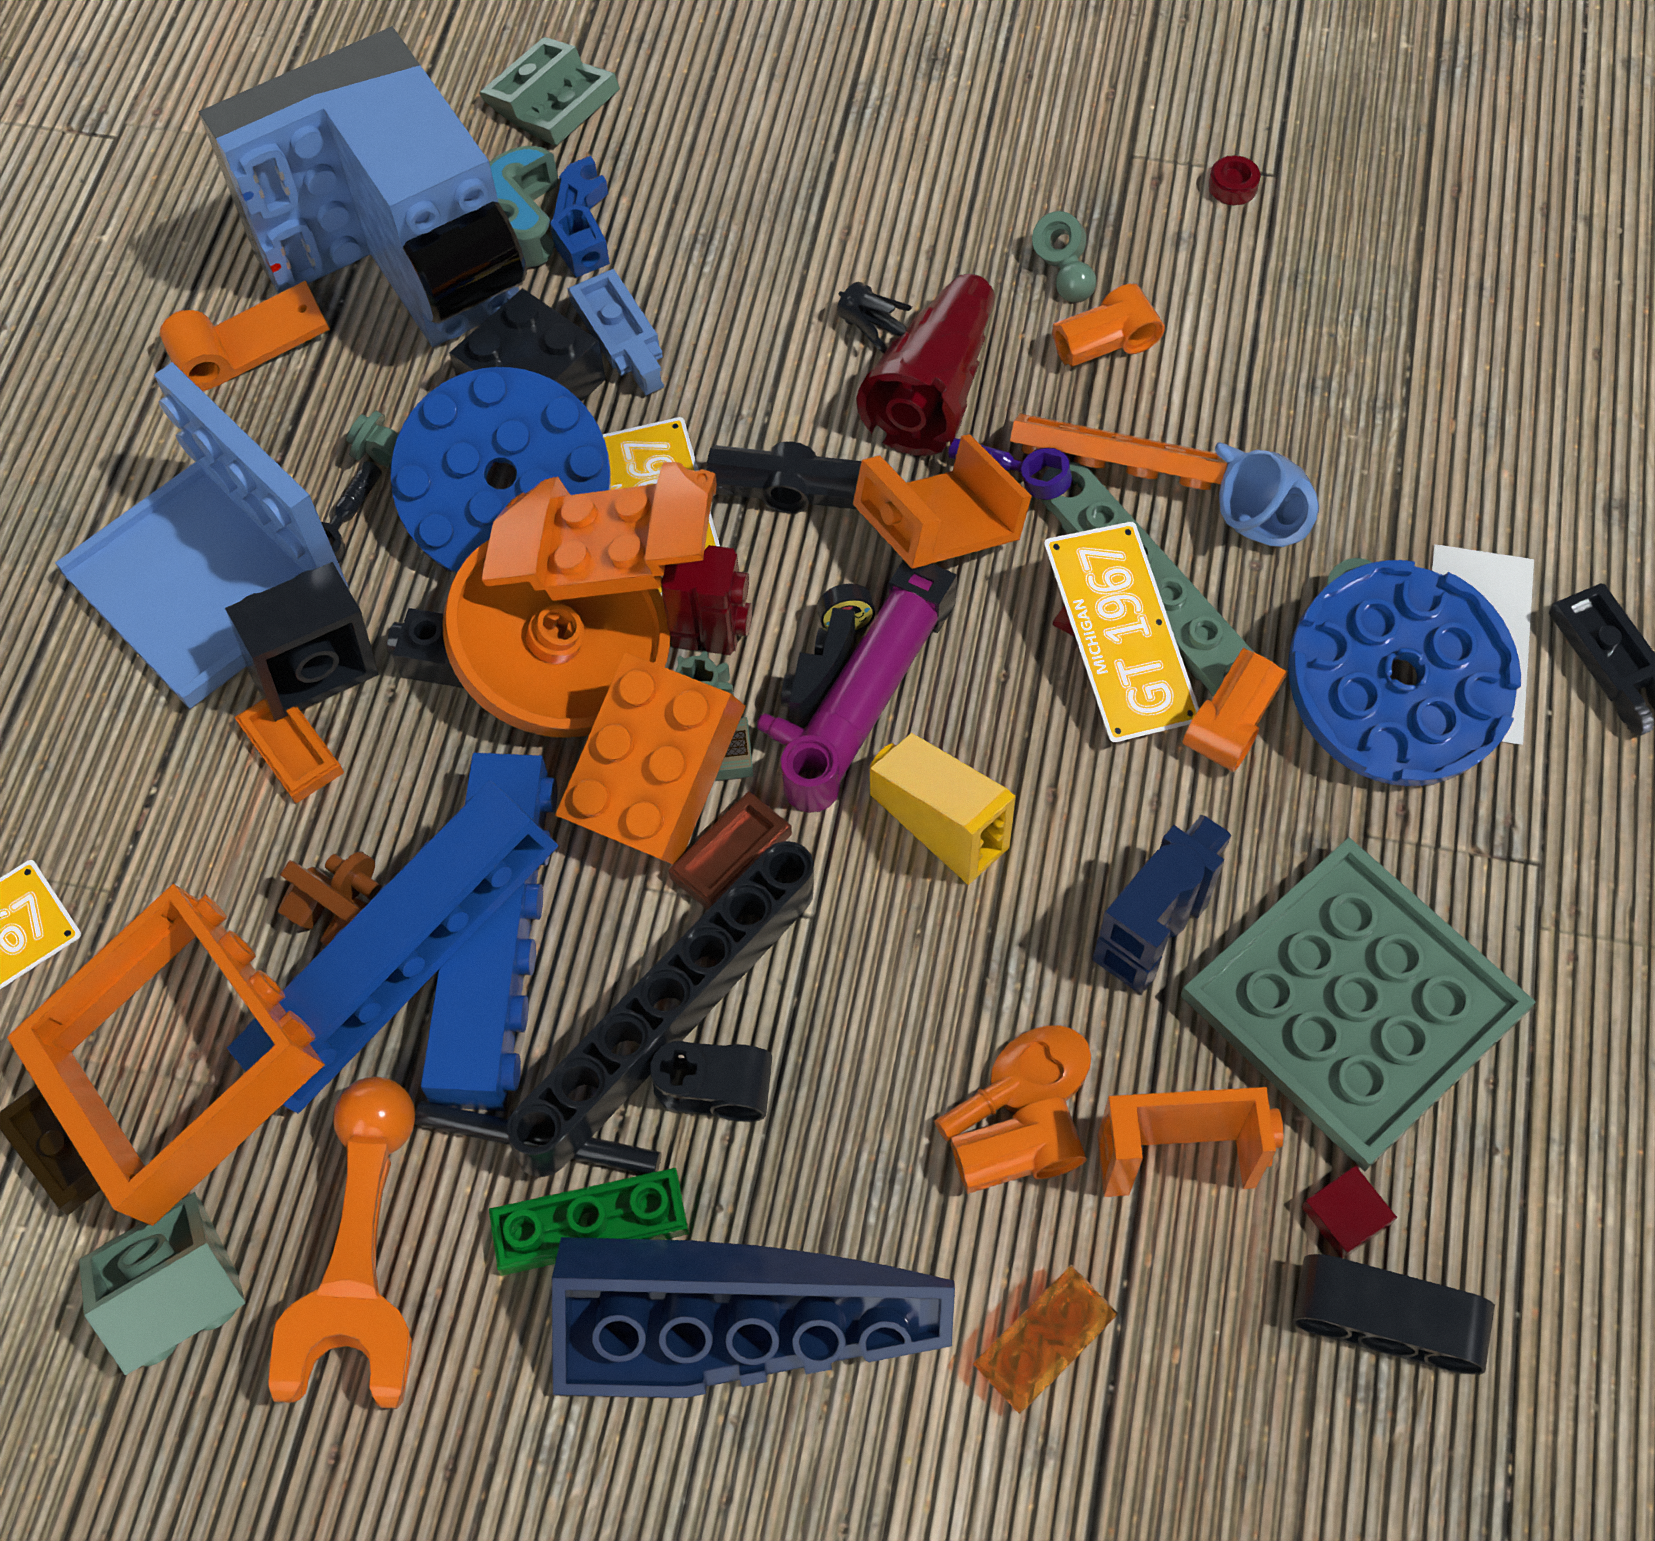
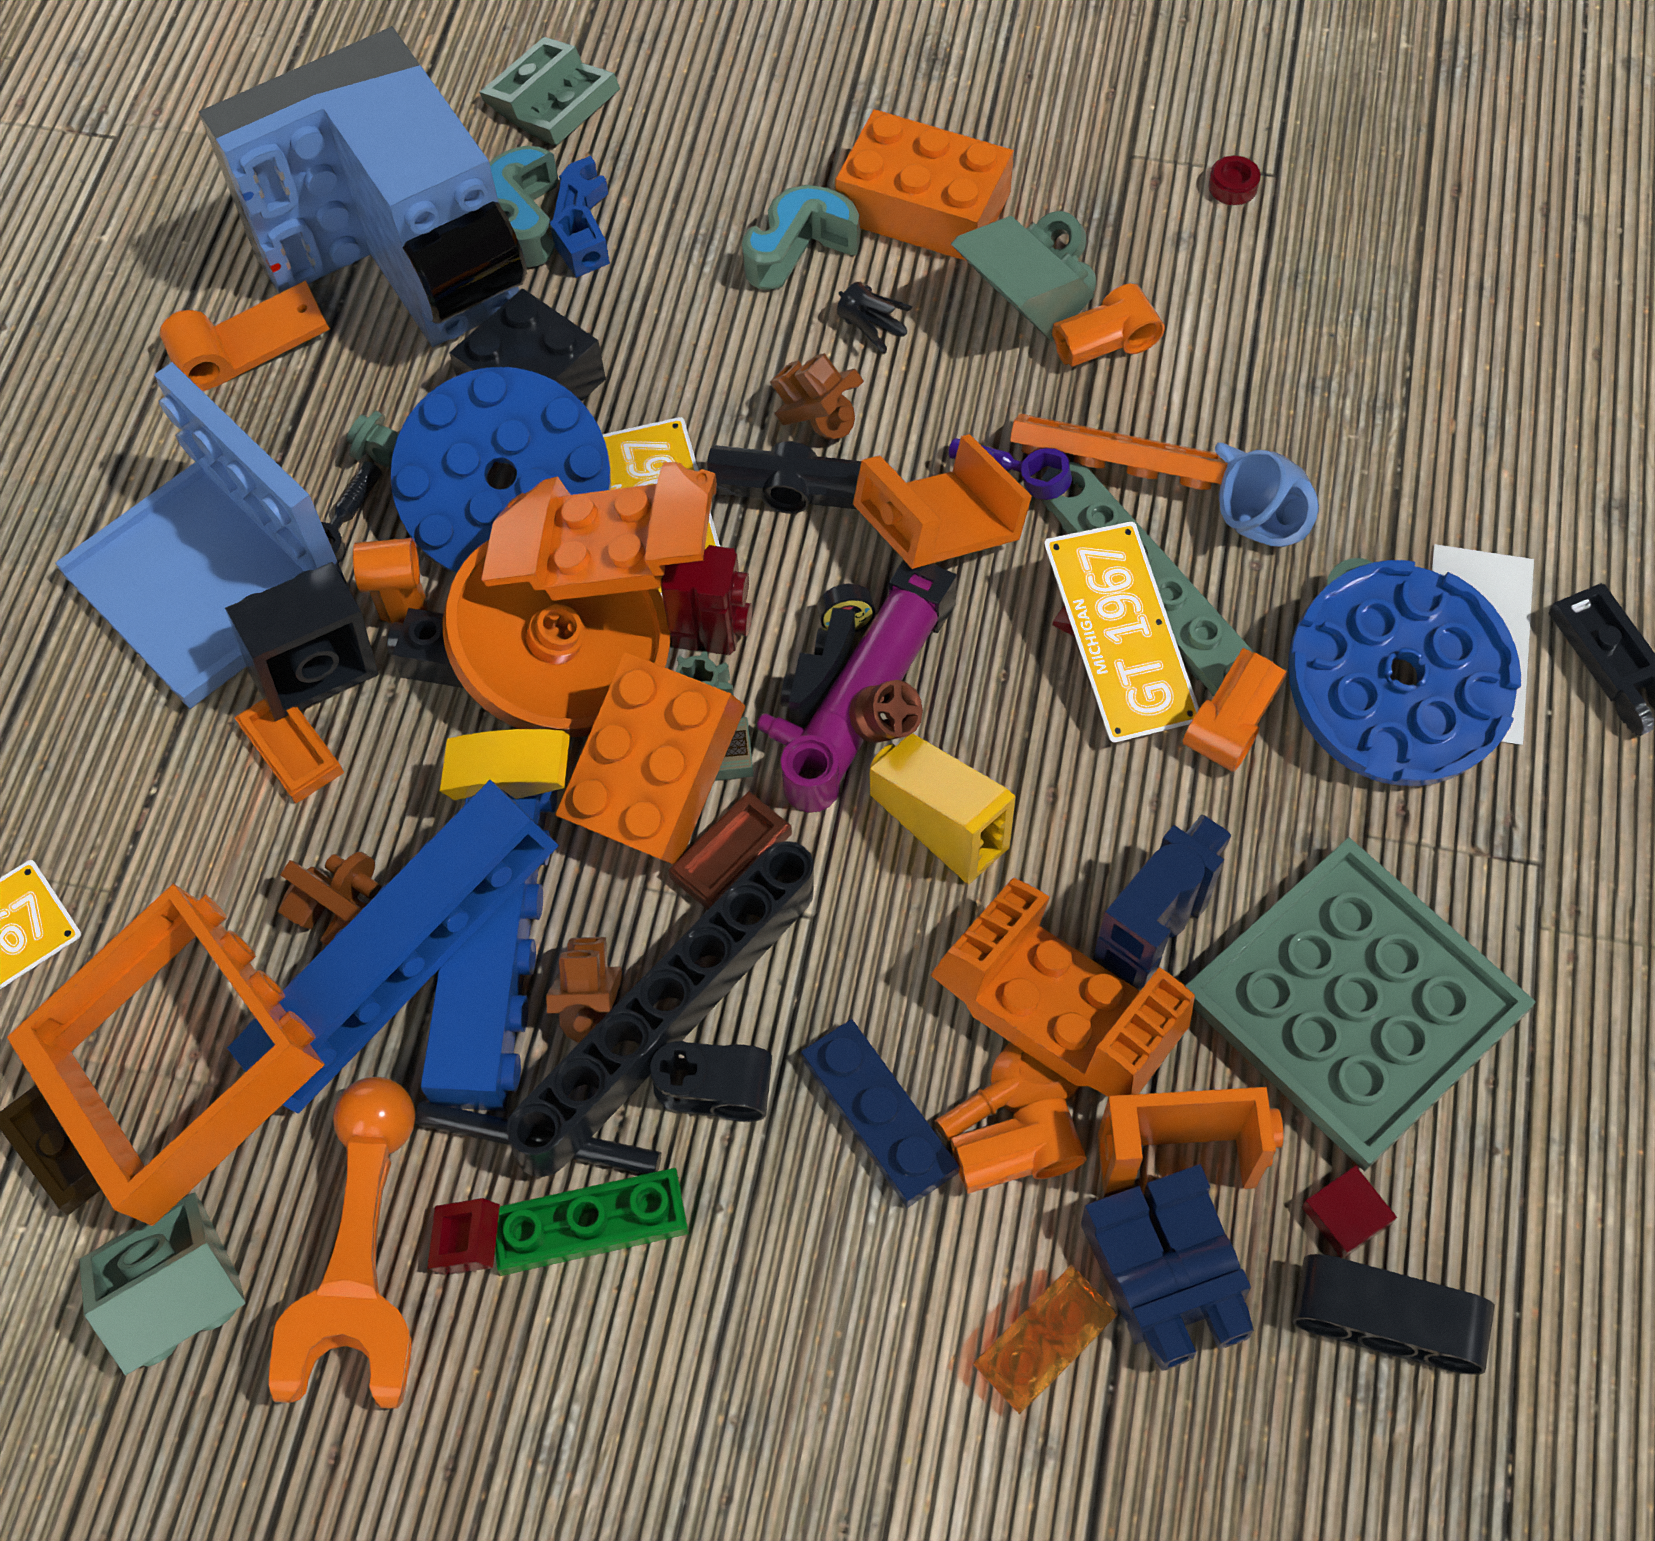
(391, 576): none -> orange piece
(463, 1236): none -> dark red tile
(515, 760): none -> yellow slope
(583, 986): none -> dark orange hips
(620, 327): medium blue hinge -> none
(716, 1313): dark blue wedge -> none
(793, 221): none -> sand green animal
(816, 395): none -> dark orange hips
(880, 1113): none -> dark blue plate
(894, 699): none -> copper wheel
(924, 182): none -> orange brick
(926, 373): dark red cone -> none
(1026, 271): none -> sand green slope
(1061, 1001): none -> orange plate
(1170, 1265): none -> dark blue hips

